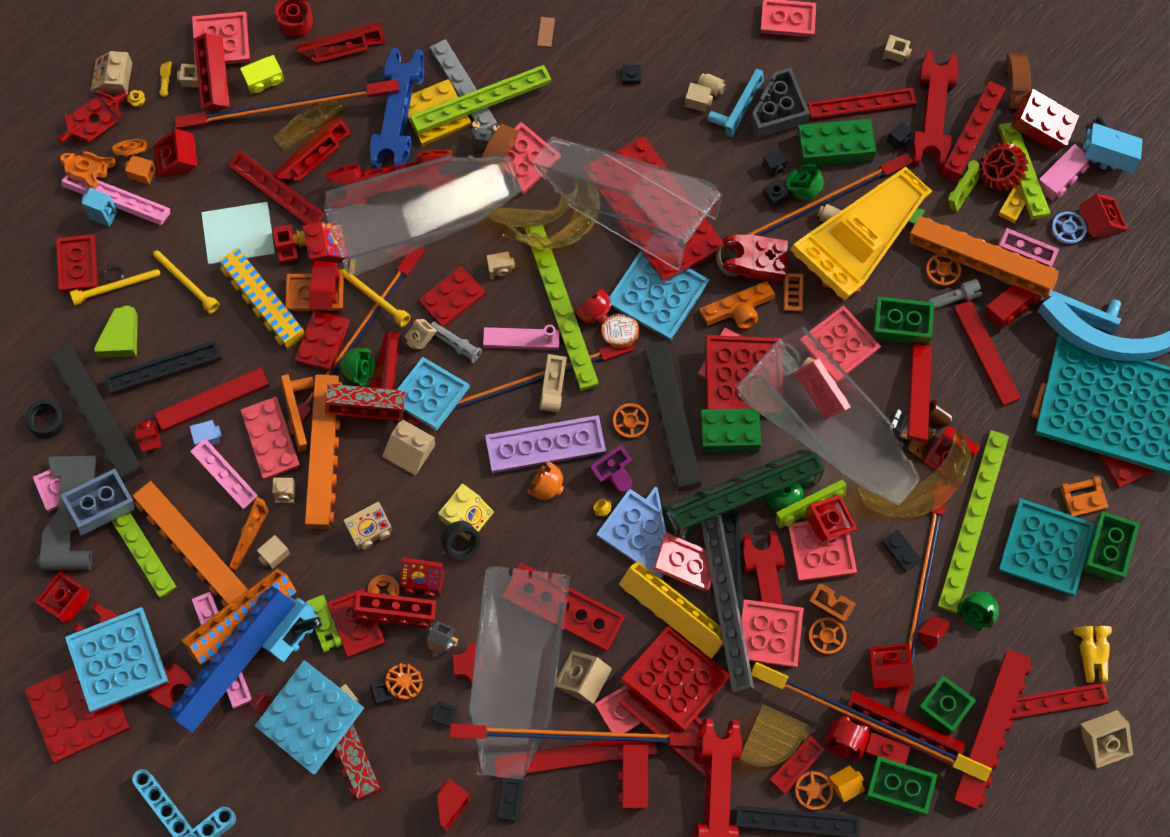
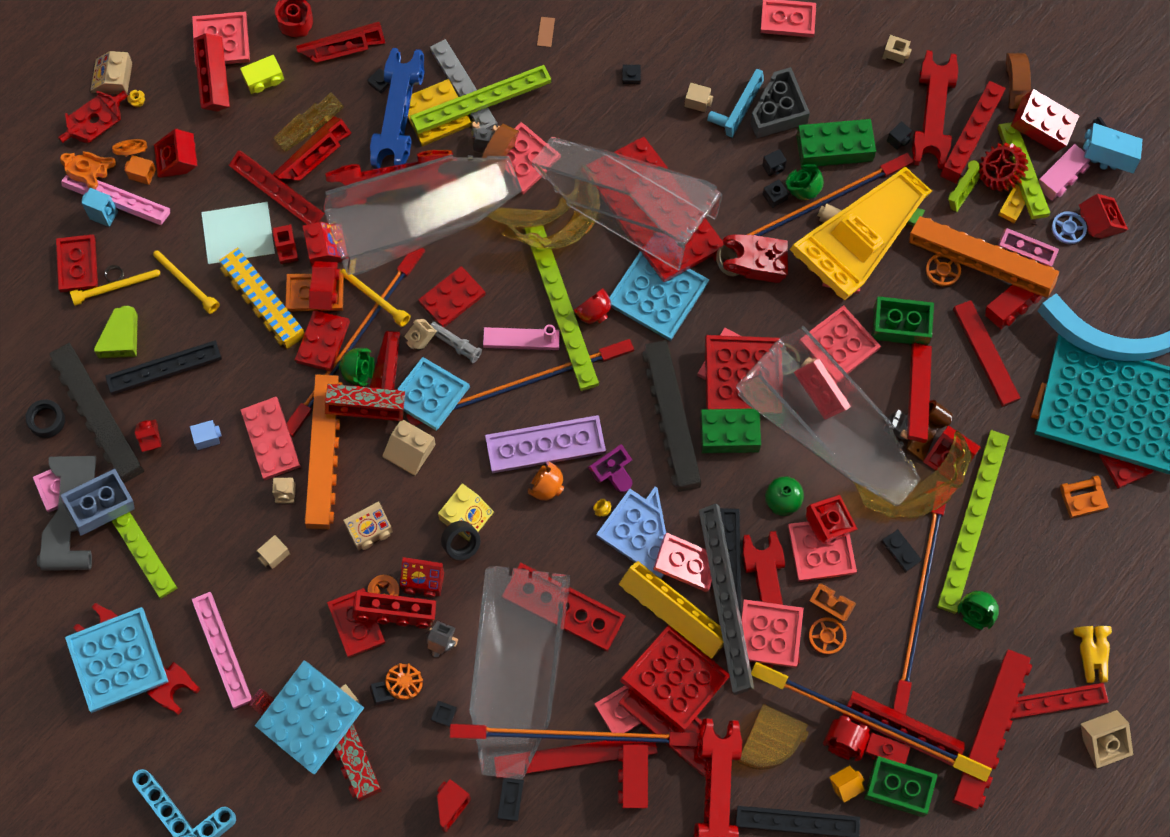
(63, 597): red slope -> none
(66, 719): red plate -> none
(165, 70): yellow piece -> none
(188, 75): tan brick -> none
(190, 543): orange brick -> none
(203, 118): piece -> none
(211, 635): orange brick -> none
(212, 399): red tile -> none
(223, 473): bright pink piece -> none
(231, 658): blue brick -> none
(256, 517): orange wing -> none
(288, 388): orange piece -> none
(292, 629): medium azure piece -> none
(299, 238): yellow plate -> none
(328, 626): lime plate -> none
(465, 663): red brick -> none
(500, 264): tan brick -> none
(552, 383): tan plate -> none
(583, 676): tan slope -> none
(620, 330): tile -> none
(630, 421): orange wheel -> none
(716, 84): tan brick -> none
(739, 306): orange plate -> none
(793, 277): orange slope -> none
(797, 765): red plate -> none
(798, 467): dark green window -> none
(798, 510): lime plate -> none
(814, 790): orange wheel -> none
(861, 104): red tile -> none
(892, 666): red slope -> none
(933, 631): red tile -> none
(946, 705): green brick -> none
(967, 291): light grey piece -> none
(1046, 547): teal plate -> none
(1106, 320): medium azure piece -> none
(1111, 547): green brick -> none

